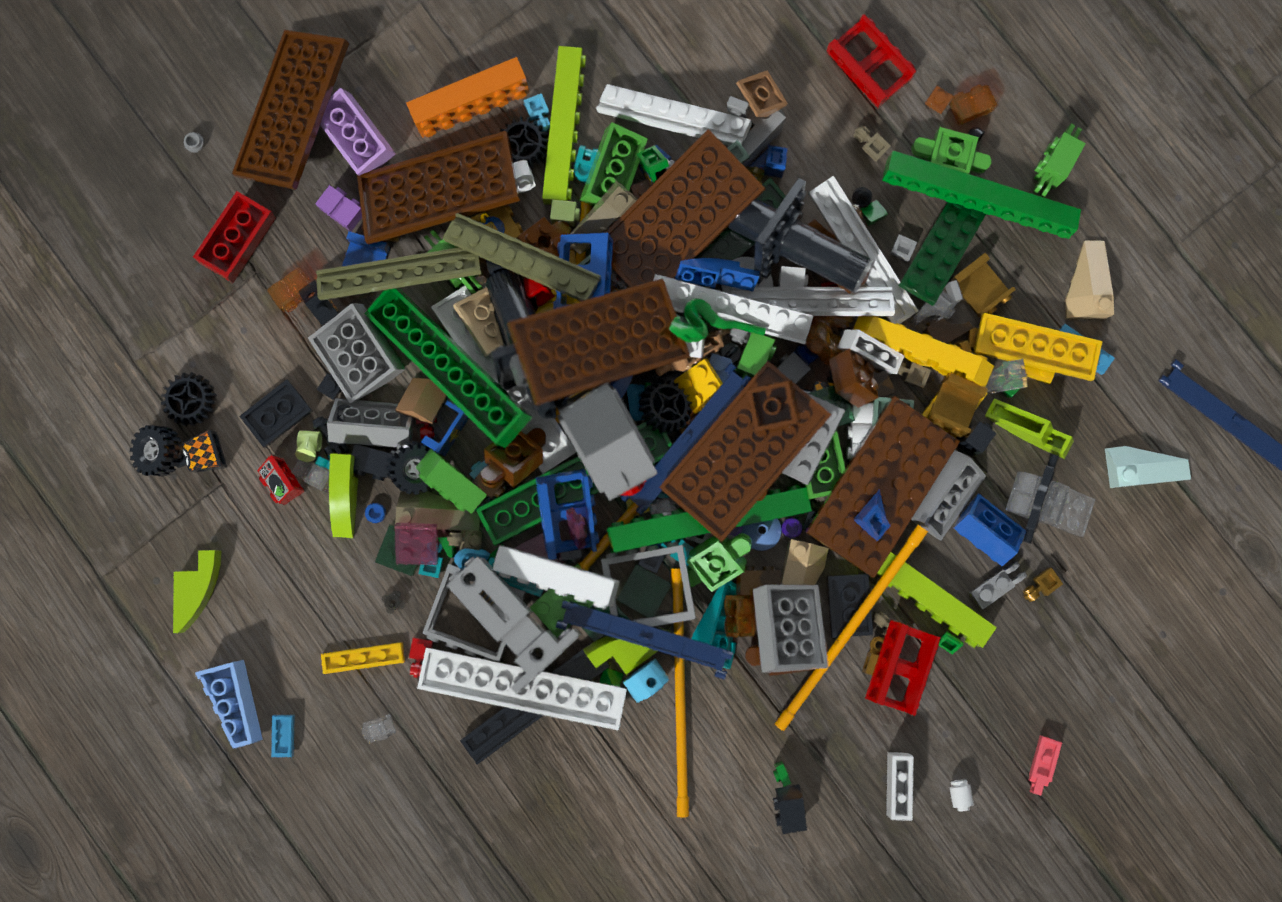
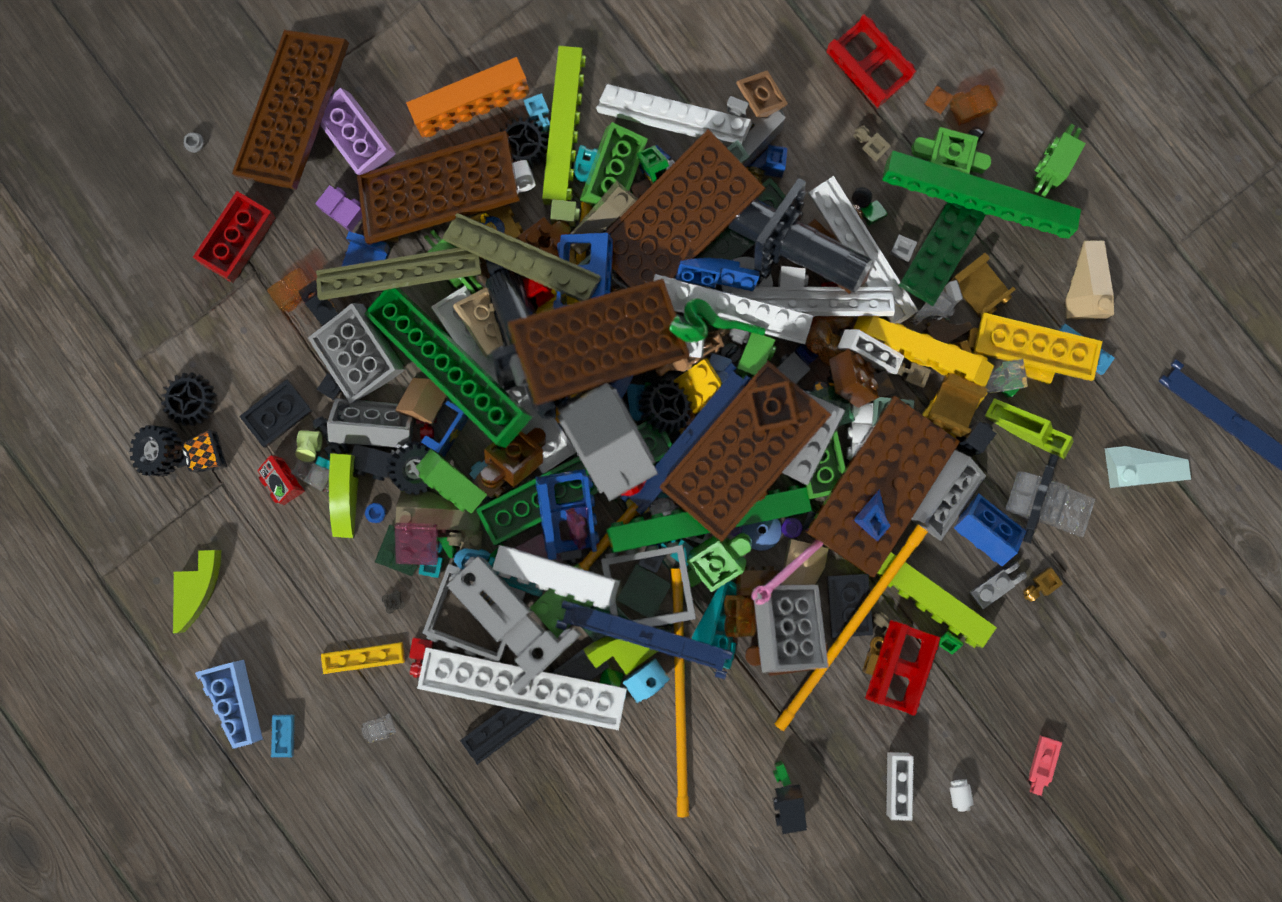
(765, 591): none -> bright pink hinge

